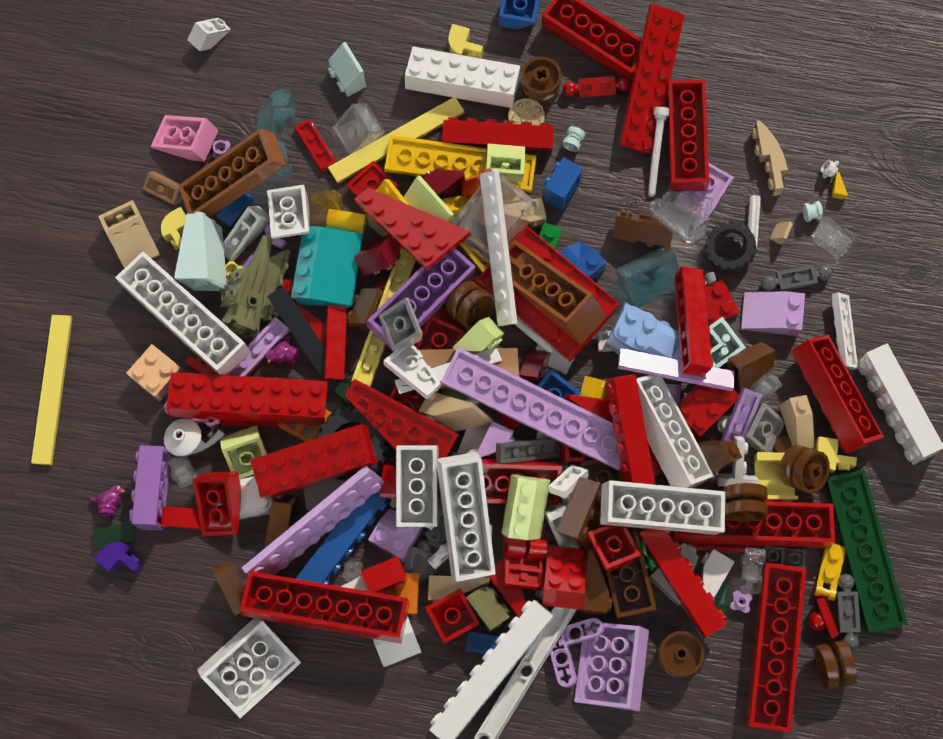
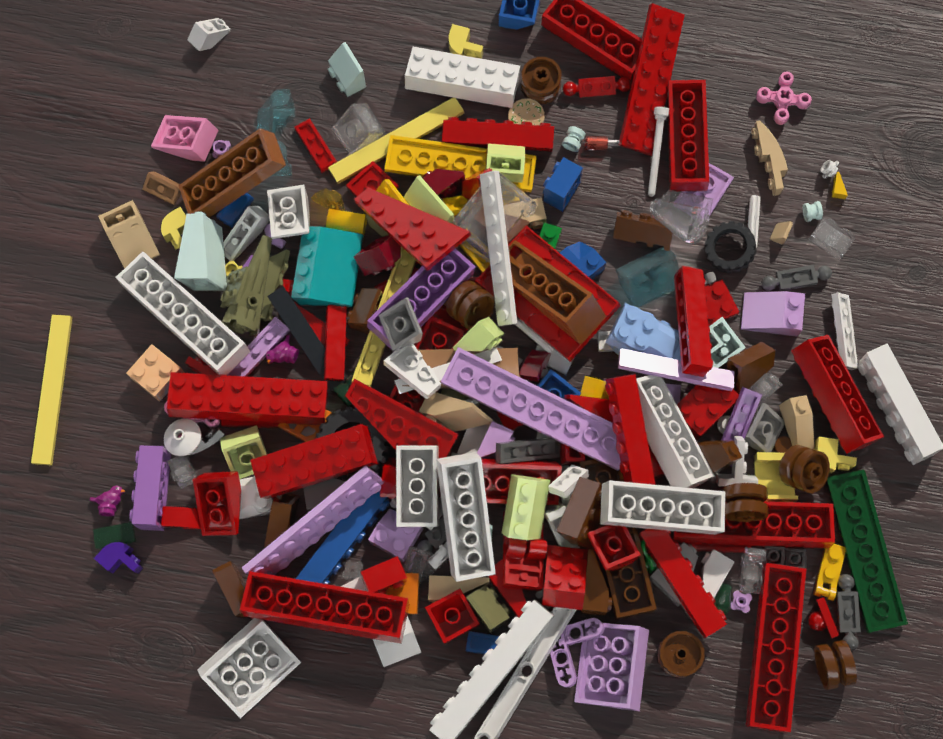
(599, 142): none -> clear red piece
(783, 98): none -> bright pink gear

